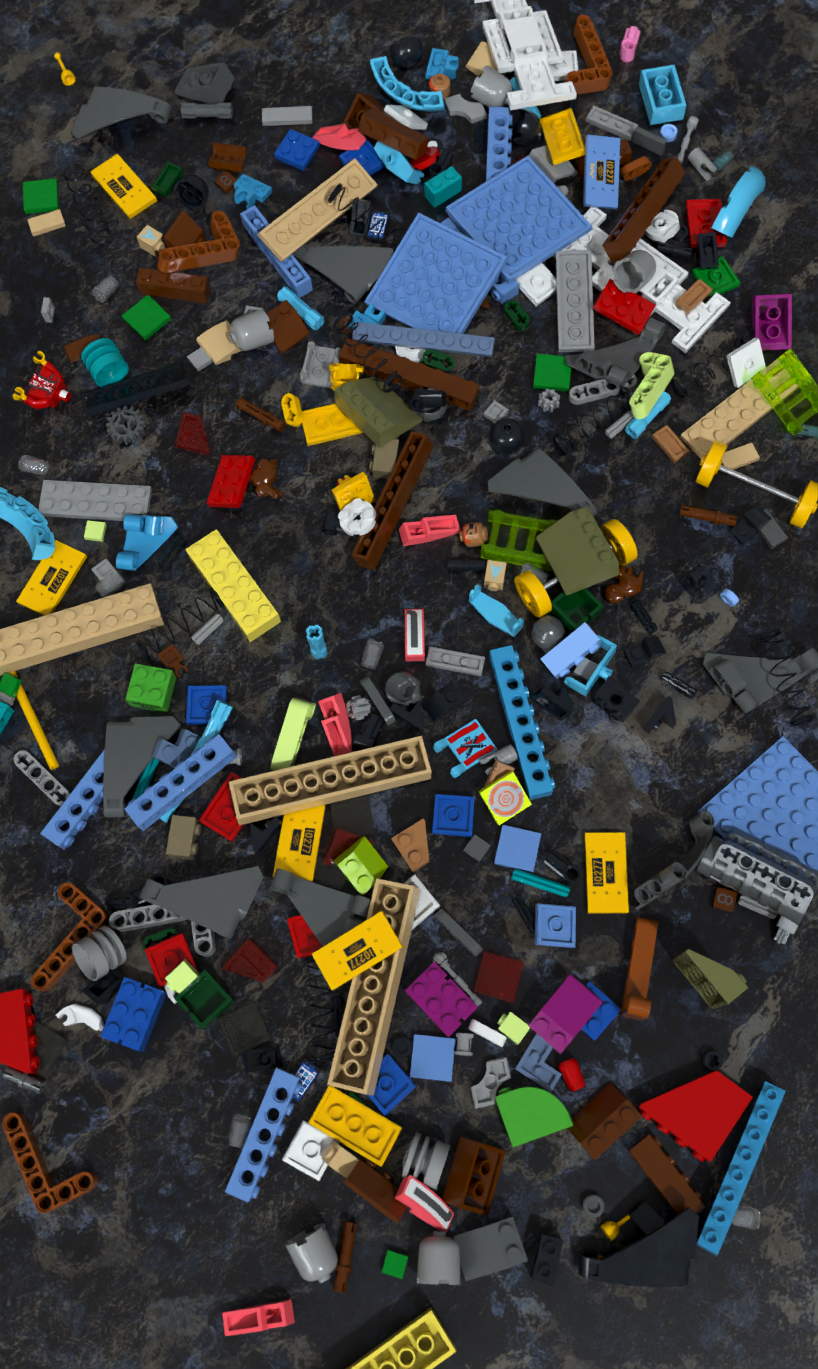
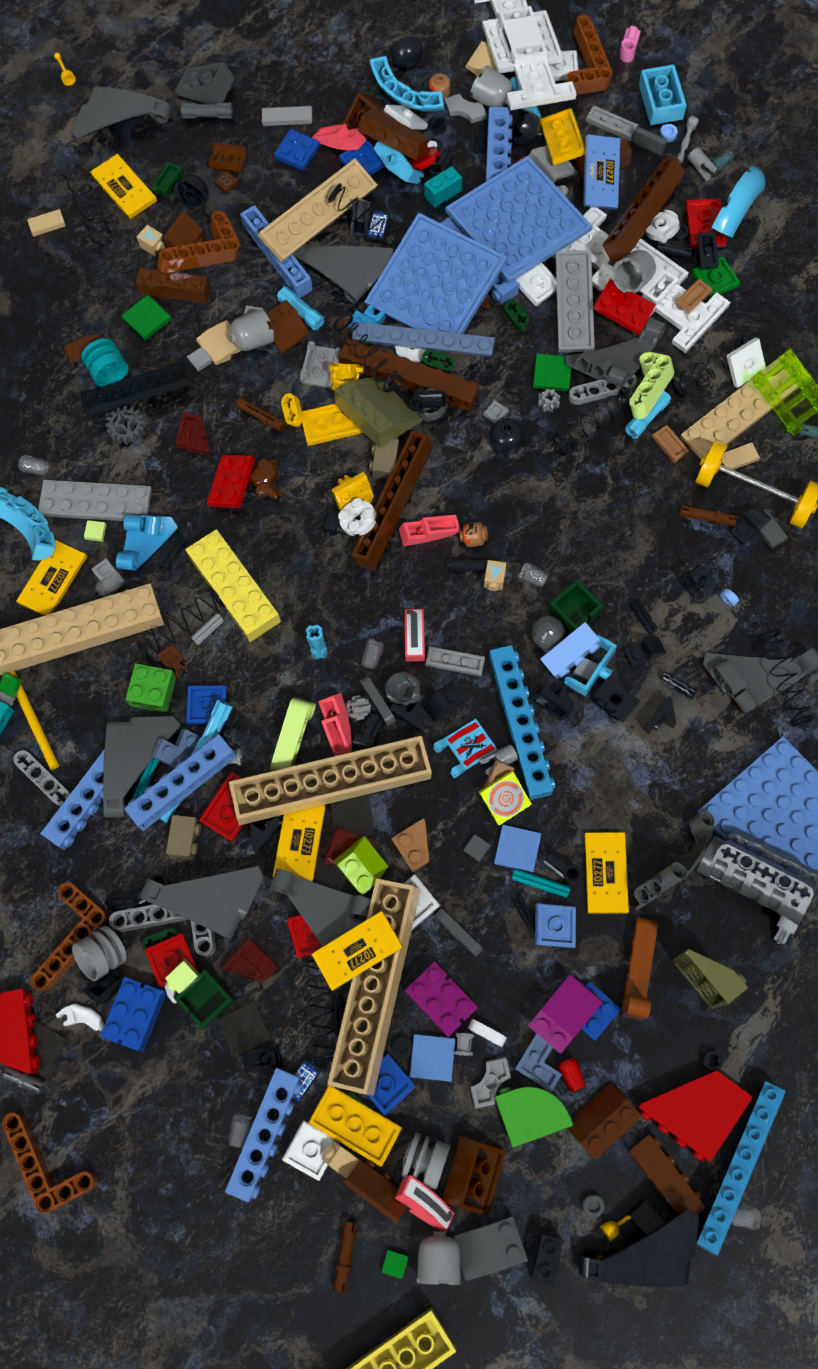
(40, 196): green tile -> none
(45, 387): torso -> none
(47, 309): light grey tile -> none
(105, 288): clear piece -> none
(250, 190): dark azure plate -> none
(258, 1317): coral slope -> none
(313, 1254): light grey cylinder -> none
(442, 63): dark azure plate -> none
(442, 961): light grey piece -> none
(453, 815): blue plate -> none
(495, 612): medium azure piece -> none
(498, 977): clear red plate -> none
(509, 553): clear neon green fence -> none
(513, 1027): yellowish green brick -> none
(535, 594): yellow axle -> none
(541, 480): dark grey panel -> none
(578, 551): olive slope -> none
(618, 425): light grey axle -> none
(627, 586): reddish brown animal -> none
(635, 168): dark orange beam -> none
(724, 899): reddish brown tile -> none
(753, 905): light grey axle -> none
(772, 321): magenta slope -> none

